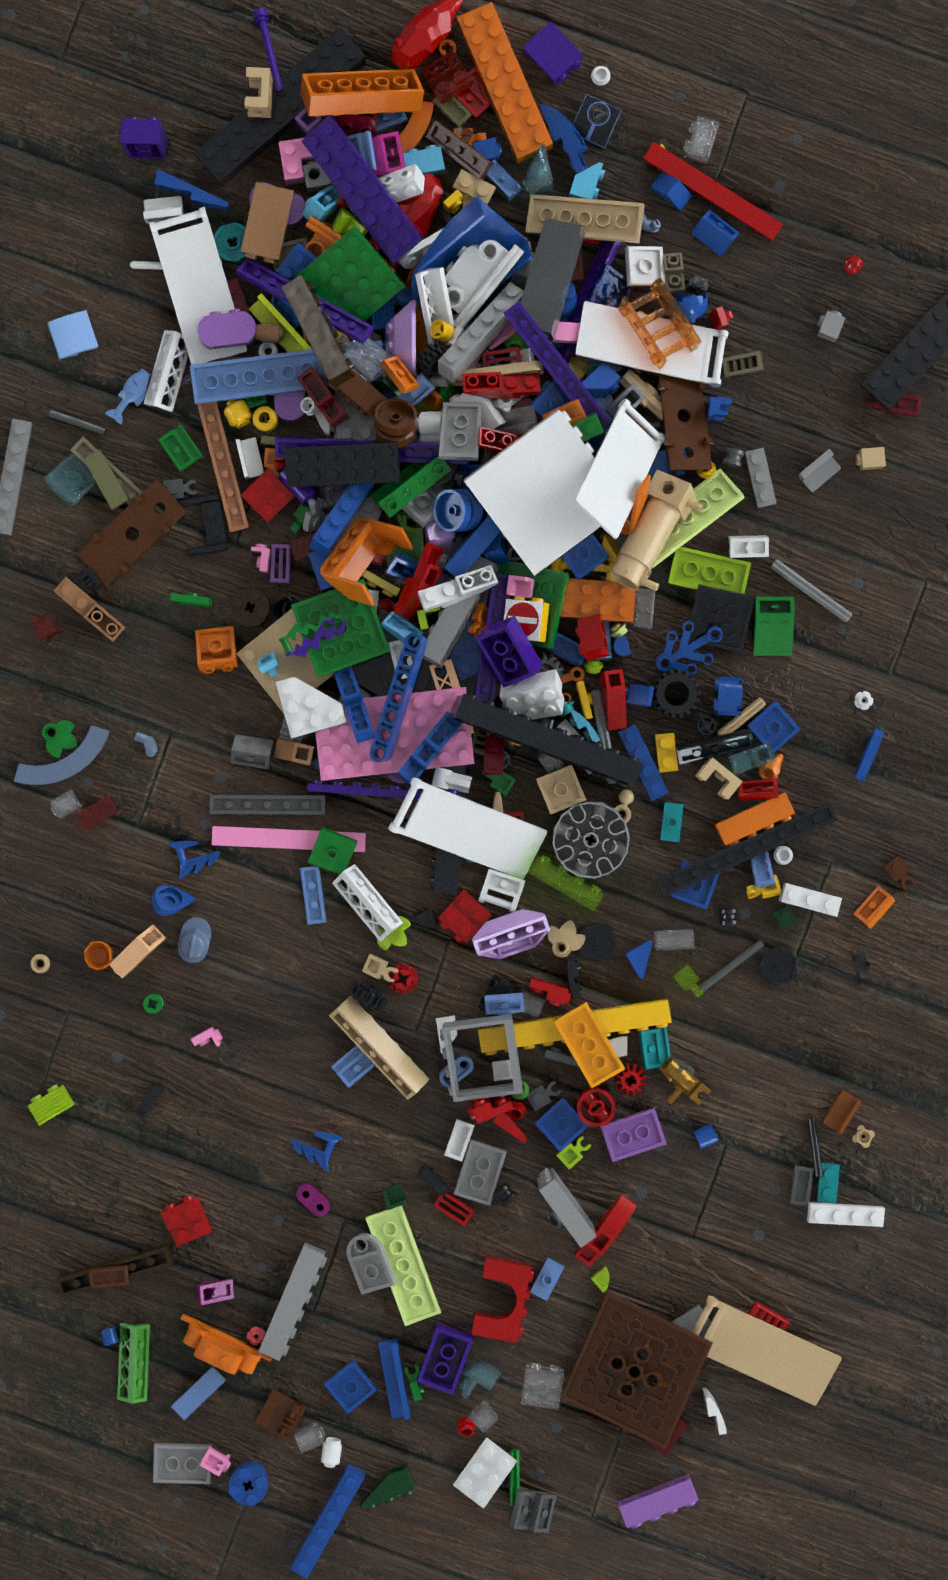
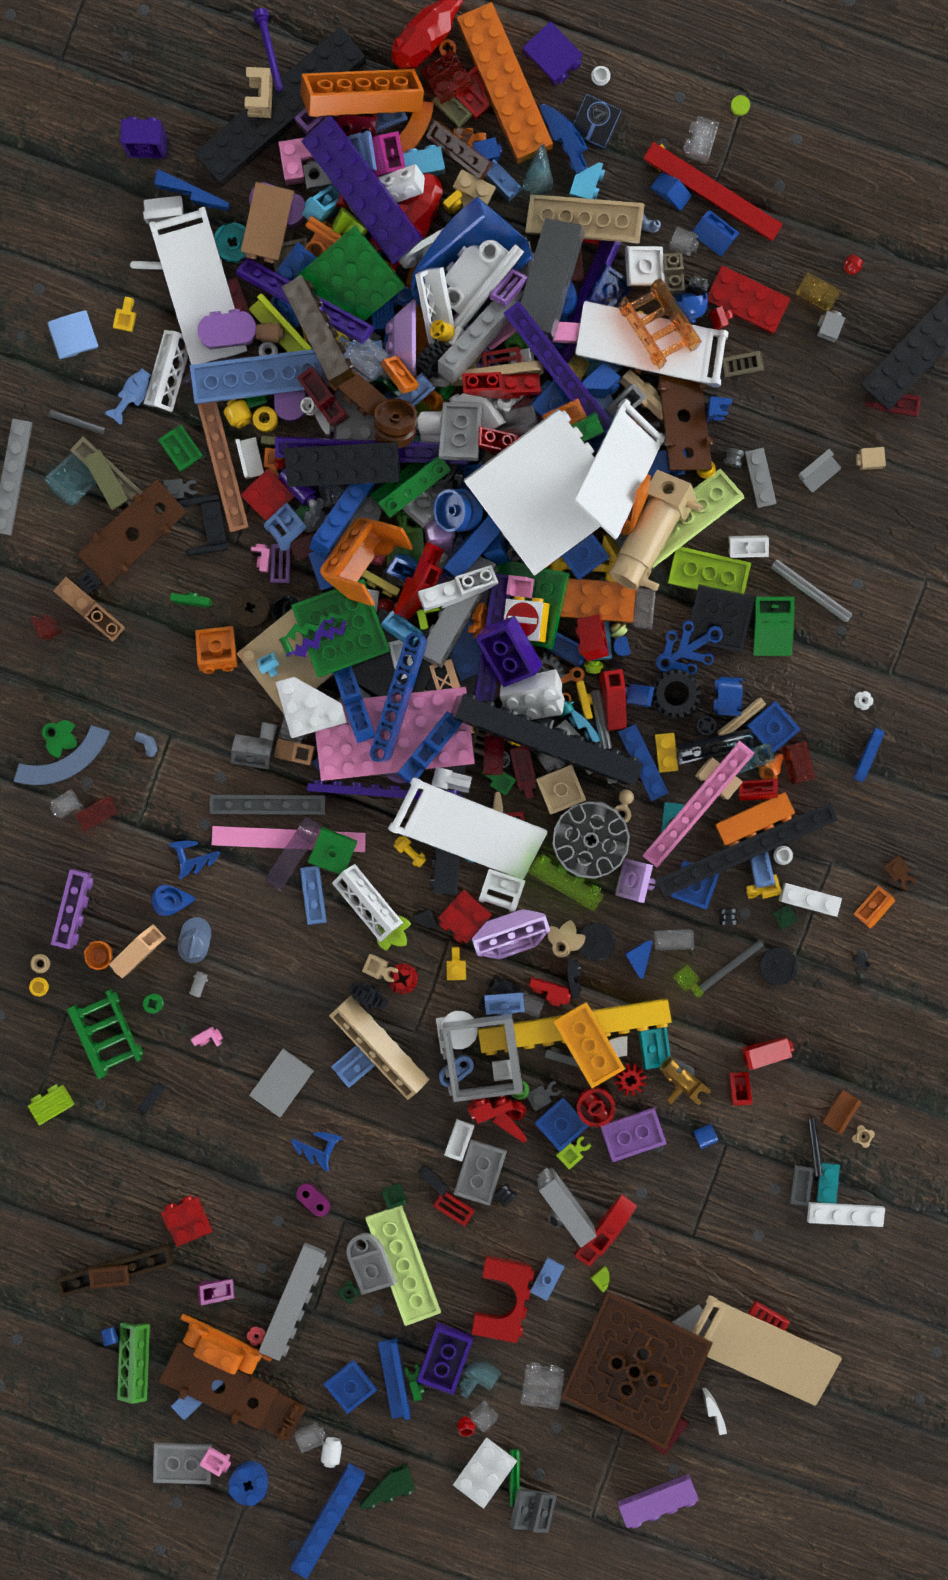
(38, 986): none -> yellow plate
(71, 909): none -> medium lavender brick
(93, 1049): none -> green fence
(124, 318): none -> yellow plate
(195, 1378): none -> reddish brown piece
(198, 984): none -> light grey pin
(268, 730): none -> light grey hose
(281, 1082): none -> light grey tile
(289, 522): none -> medium blue plate
(293, 853): none -> clear purple slope
(348, 1297): none -> dark green plate
(403, 844): none -> yellow bar
(456, 968): none -> yellow plate
(464, 1037): none -> white tile
(500, 299): none -> medium lavender tile
(523, 770): none -> dark red hinge
(634, 880): none -> lavender tile
(684, 241): none -> clear brick
(698, 804): none -> bright pink tile
(740, 105): none -> lime tile
(740, 1089): none -> red slope
(748, 299): none -> red plate
(767, 1052): none -> slope
(798, 762): none -> clear red hinge
(818, 291): none -> clear yellow brick

